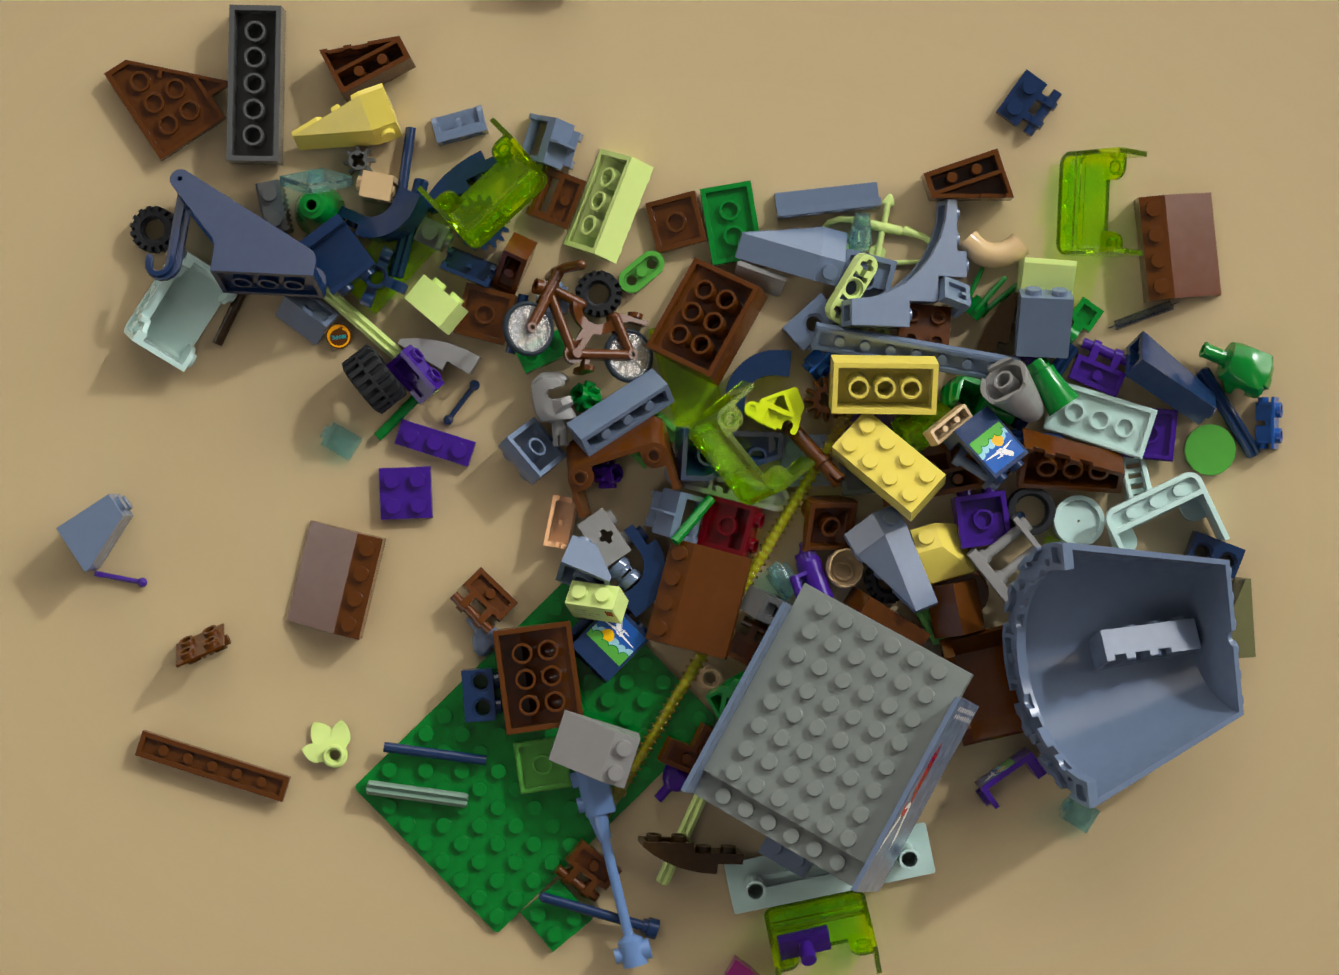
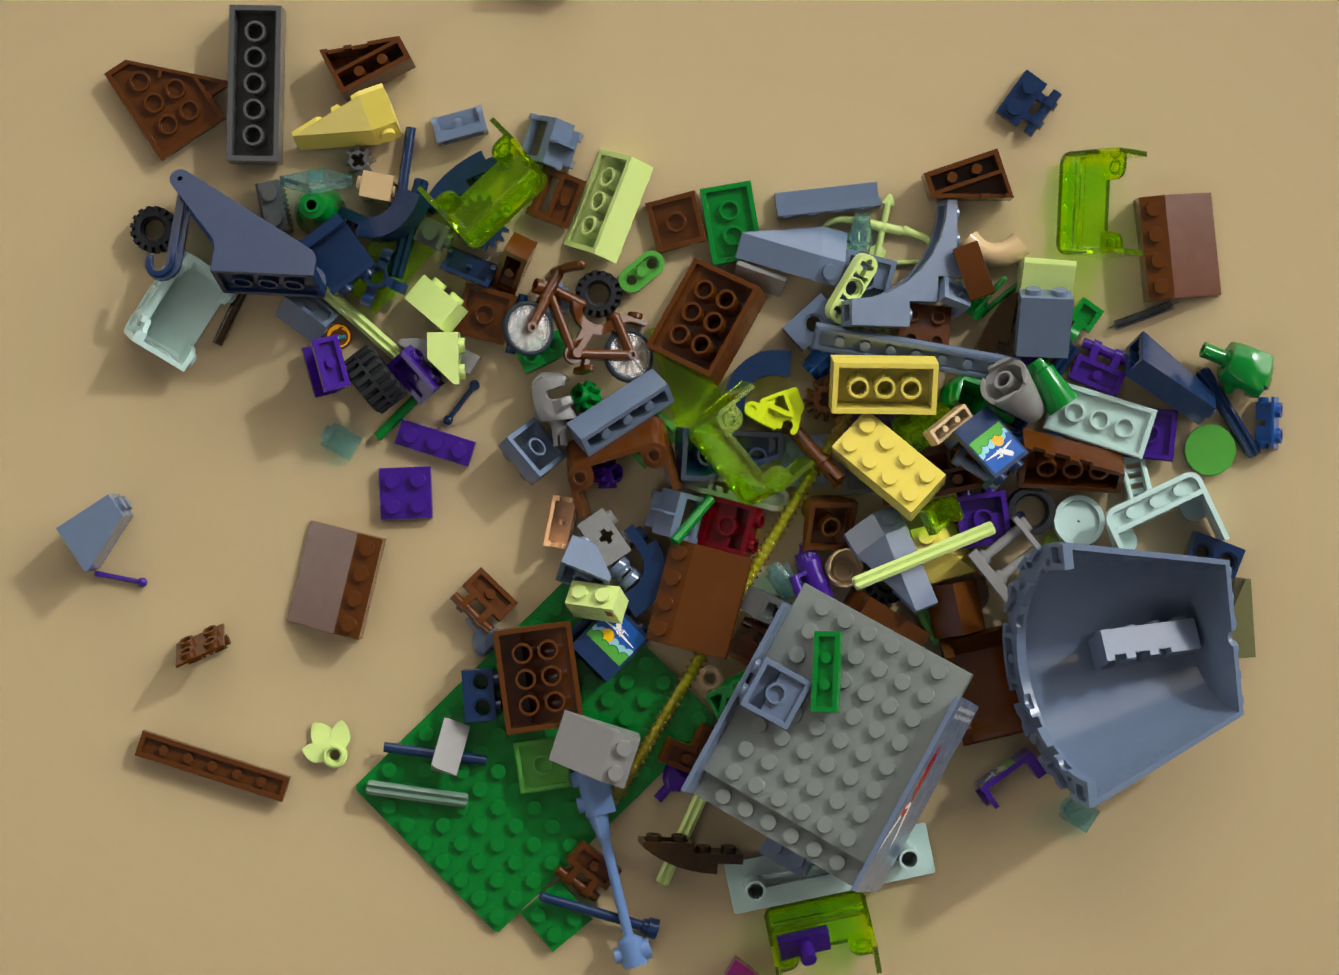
(326, 366): none -> dark purple panel
(445, 353): none -> yellowish green slope
(450, 747): none -> light grey slope
(774, 692): none -> sand blue plate
(826, 672): none -> green plate
(923, 555): none -> yellowish green axle
(941, 513): none -> clear neon green bracket
(974, 271): none -> reddish brown slope

